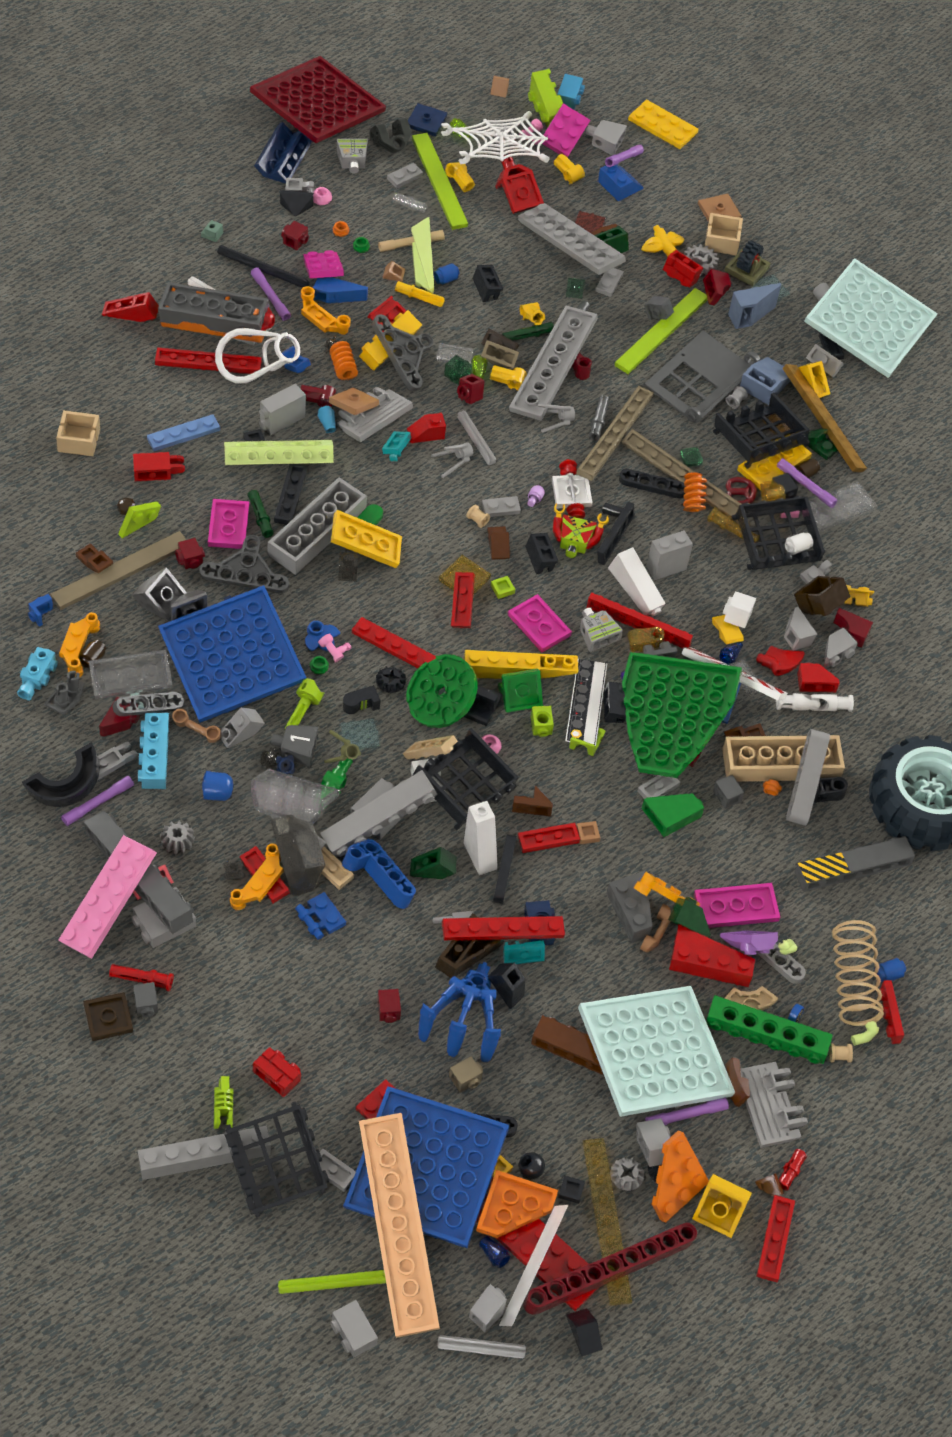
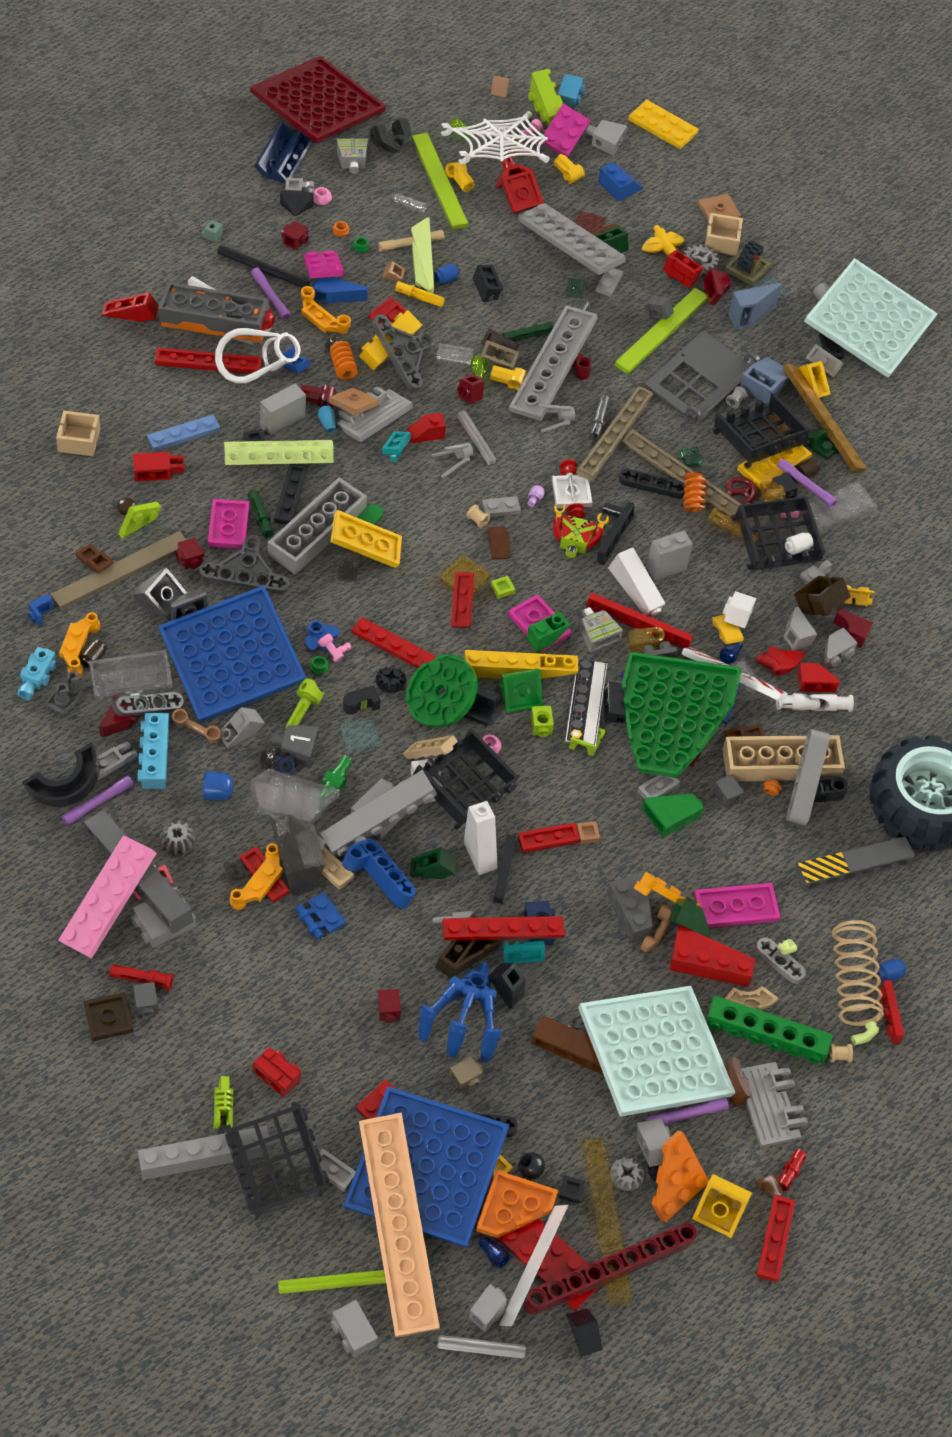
(348, 750): olive plant -> none
(405, 175): light grey plate -> none
(427, 119): dark blue plate -> none
(457, 368): clear green brick -> none
(532, 312): yellow piece -> none
(537, 805): reddish brown slope -> none
(541, 552): black hinge -> none
(546, 631): none -> green slope
(632, 152): medium lavender piece -> none
(751, 941): medium lavender slope -> none
(796, 1013): blue tile -> none

